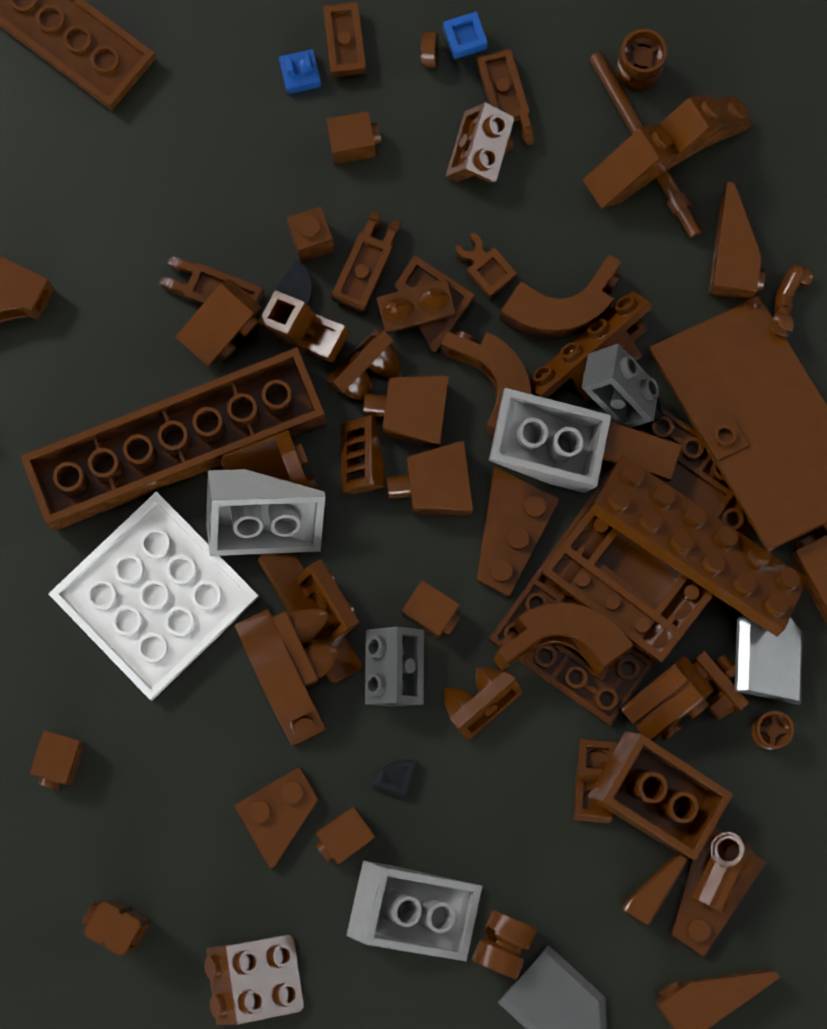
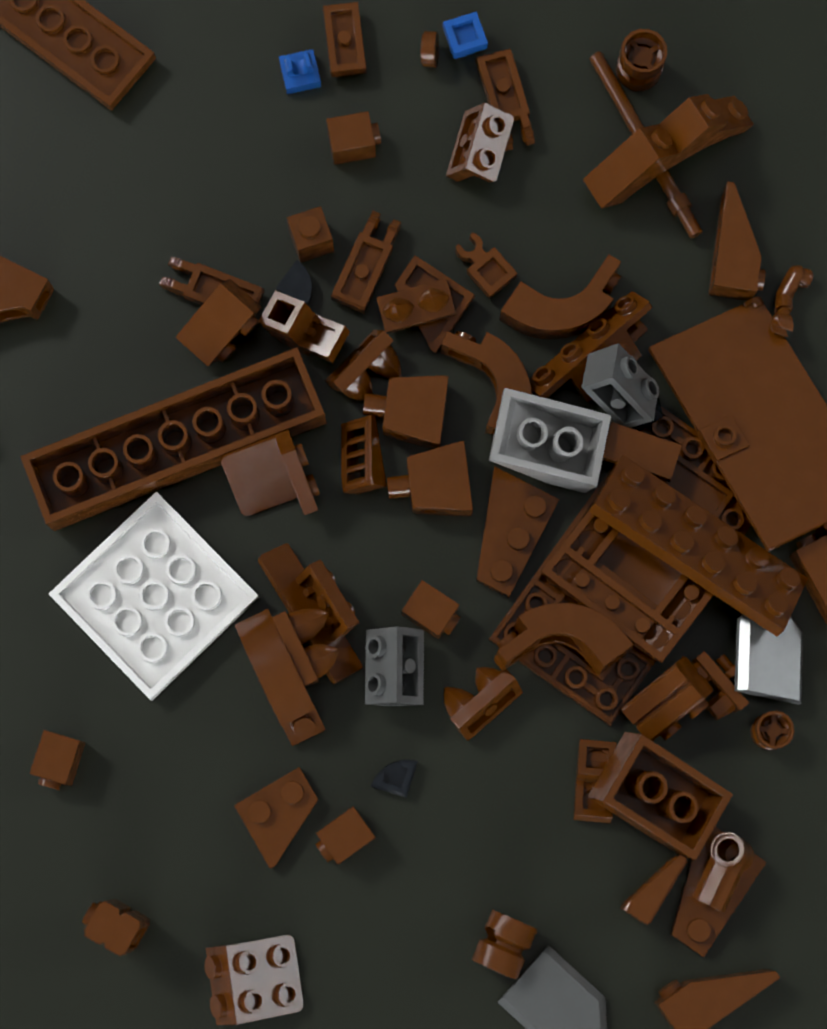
(261, 514): light grey slope -> none
(413, 911): light grey slope -> none

